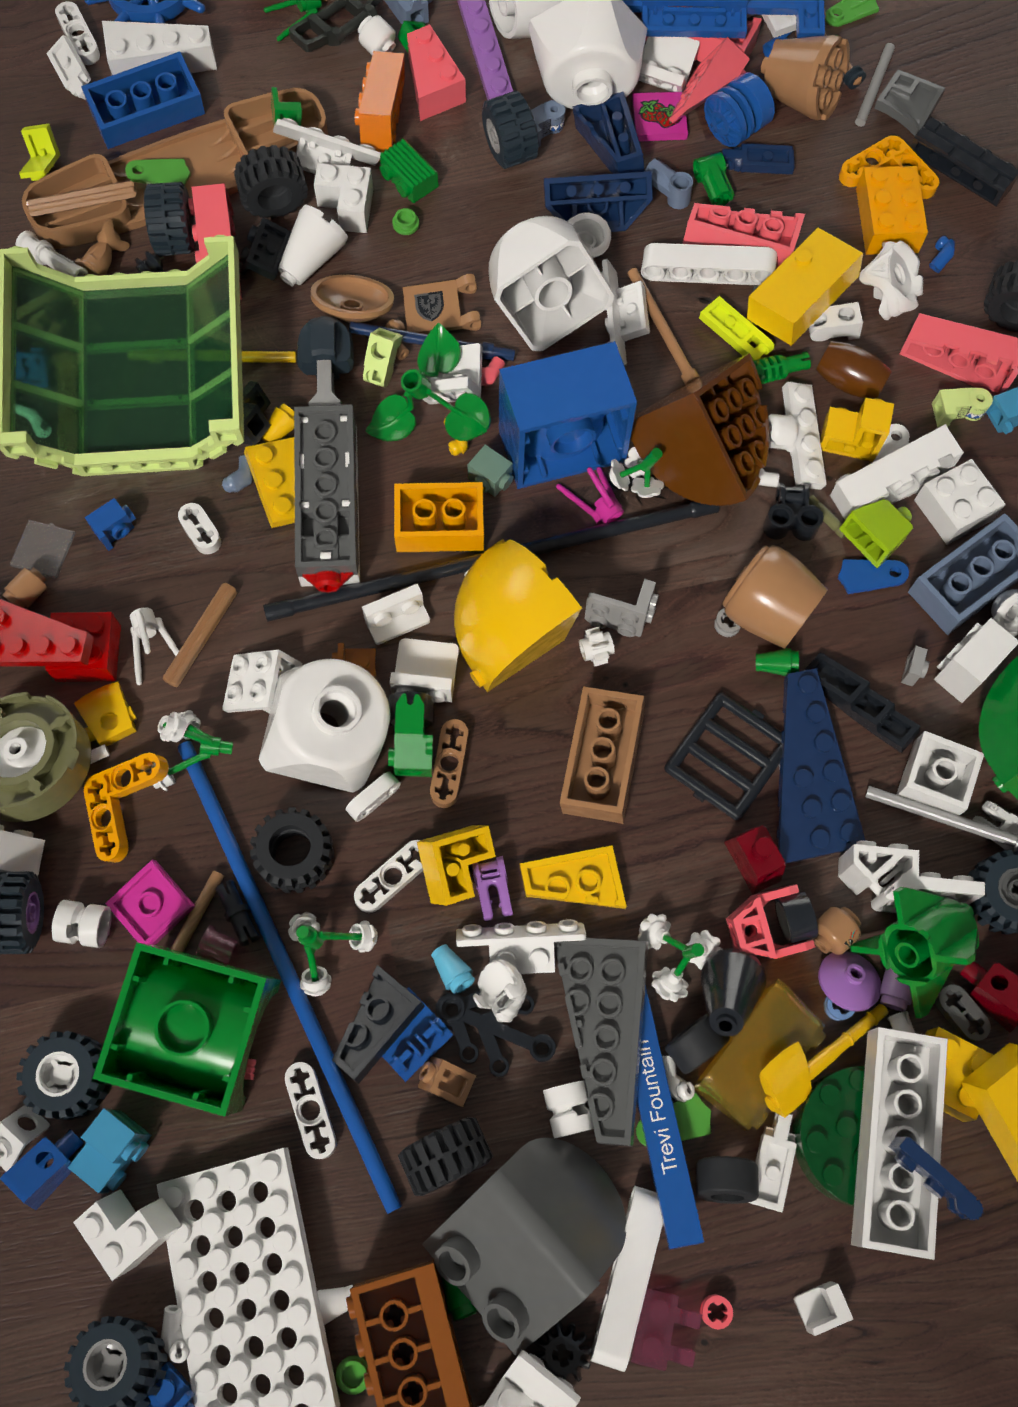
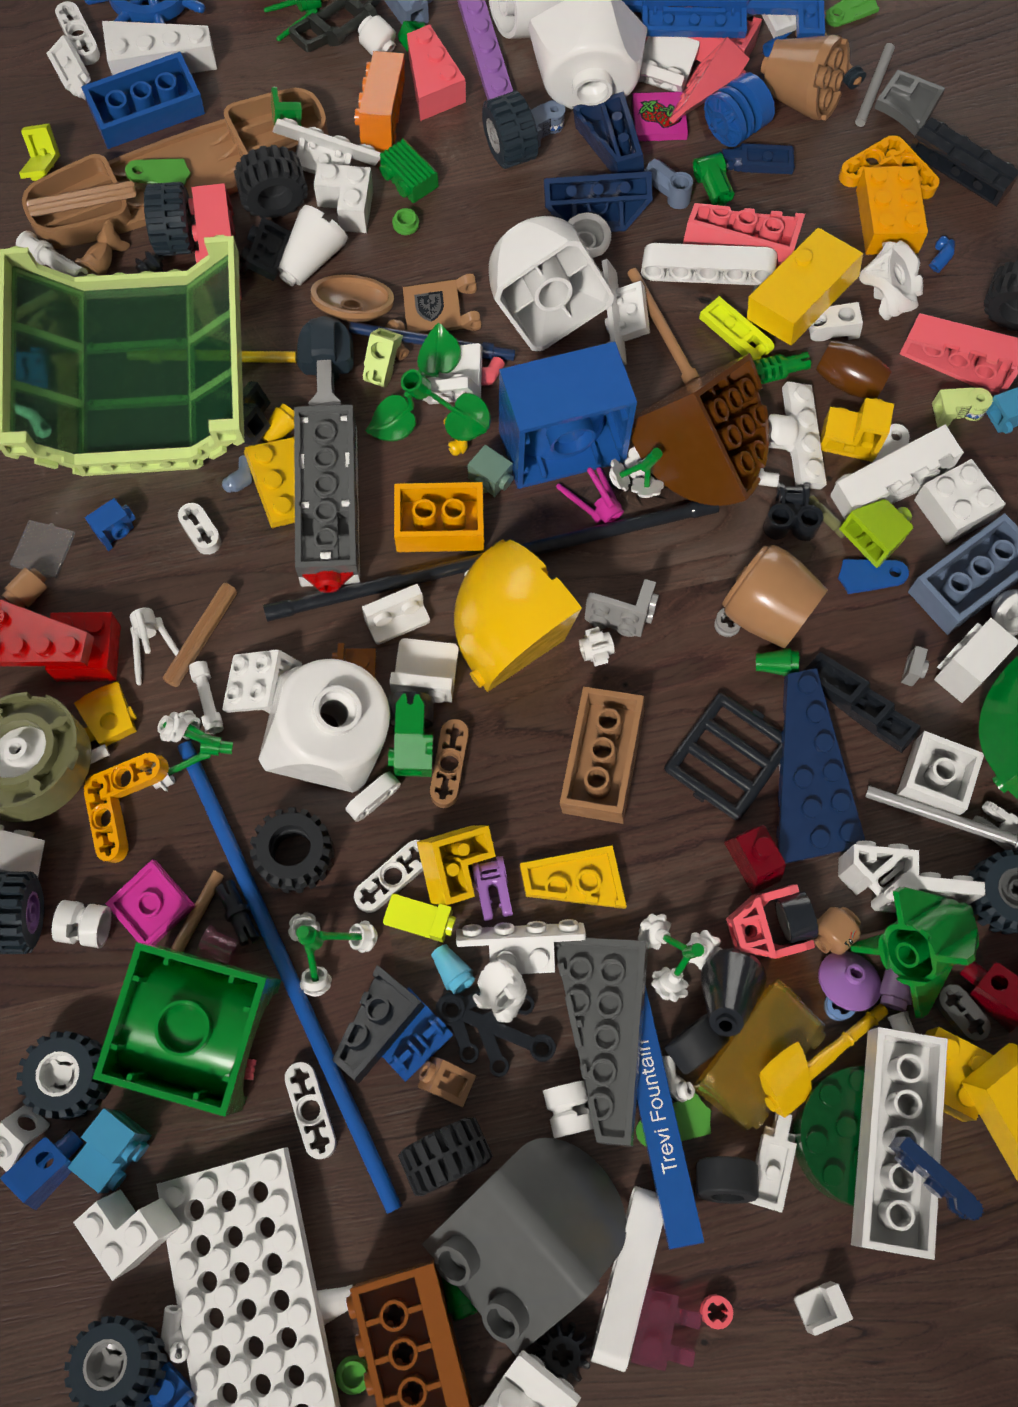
(200, 675): none -> white bar
(419, 918): none -> neon yellow bracket

